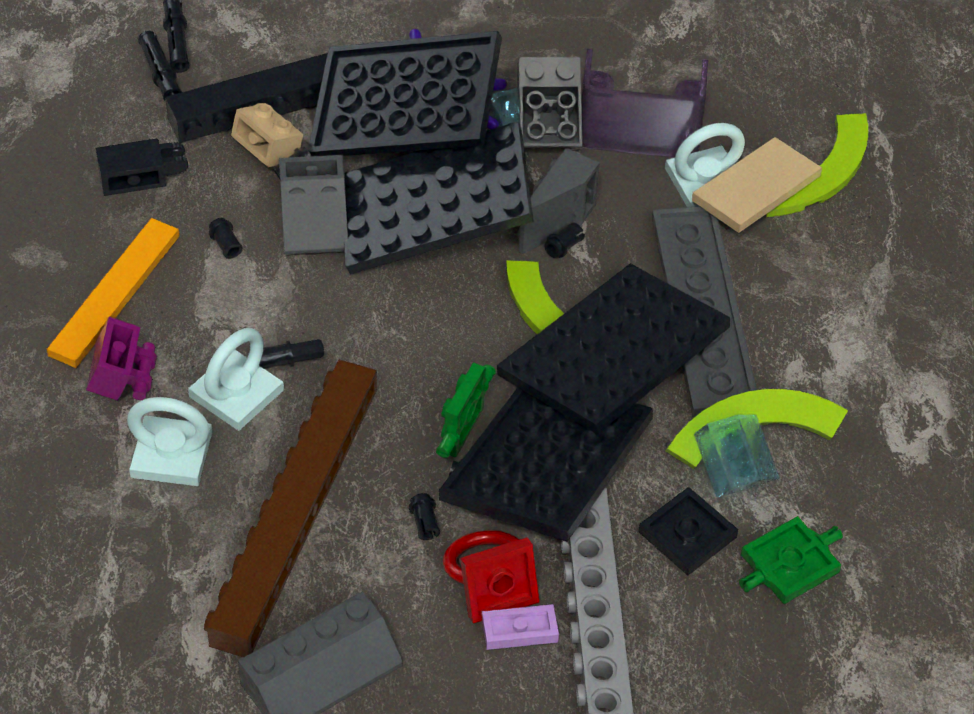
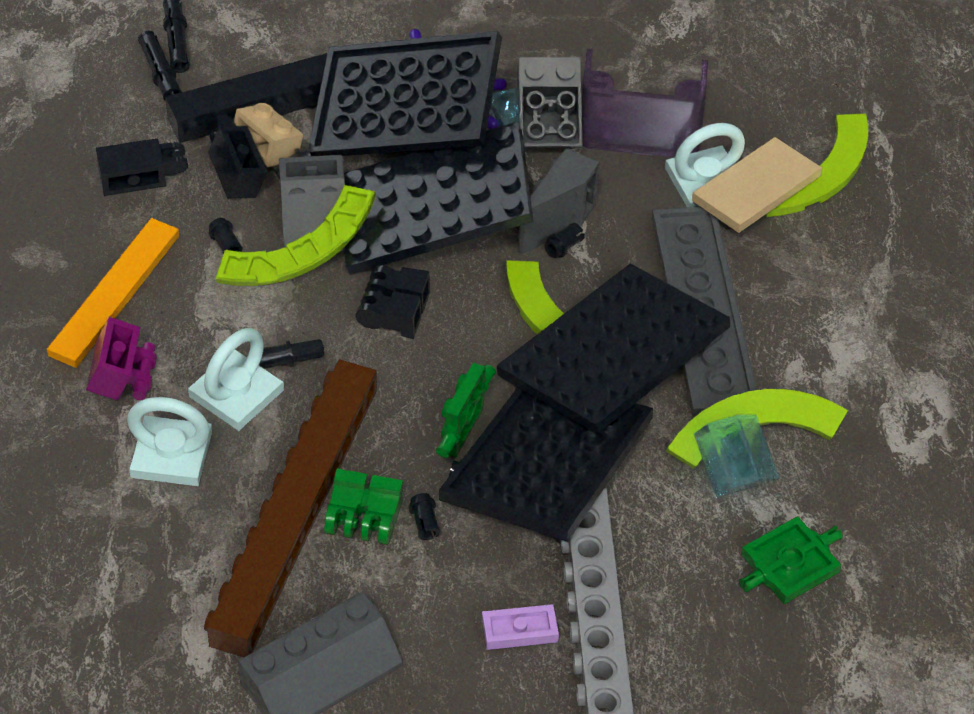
(236, 159): none -> black hinge
(304, 253): none -> lime tile
(352, 497): none -> green legs
(394, 299): none -> black legs
(494, 577): red tile -> none
(688, 530): black plate -> none

